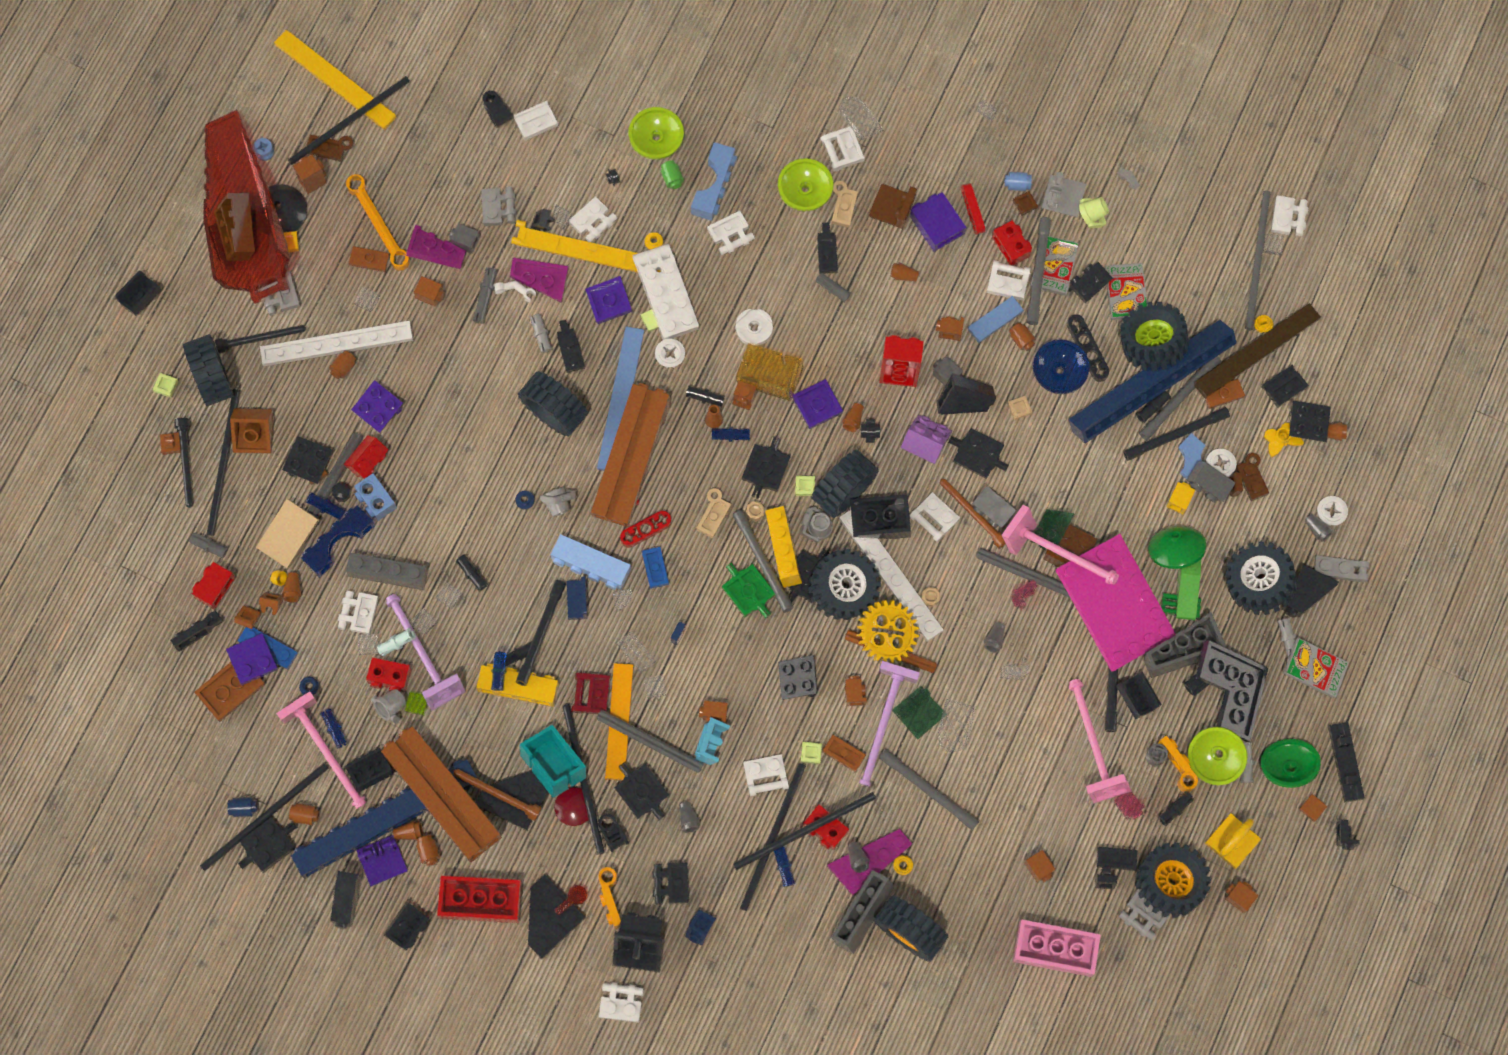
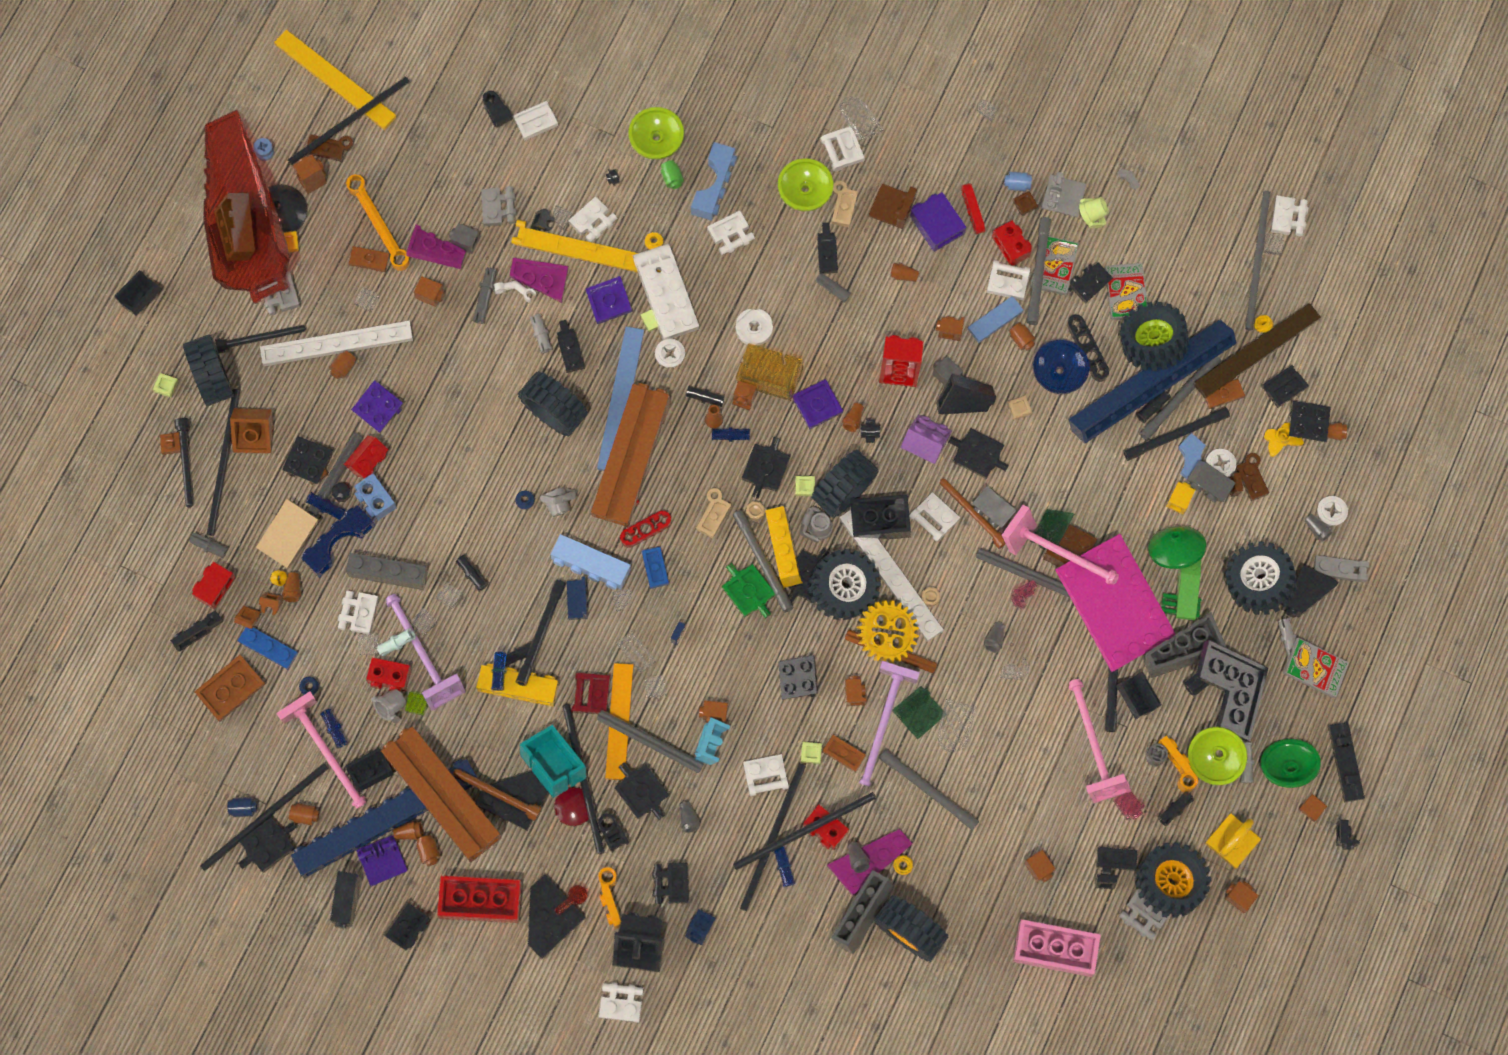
(251, 659): dark purple plate -> none

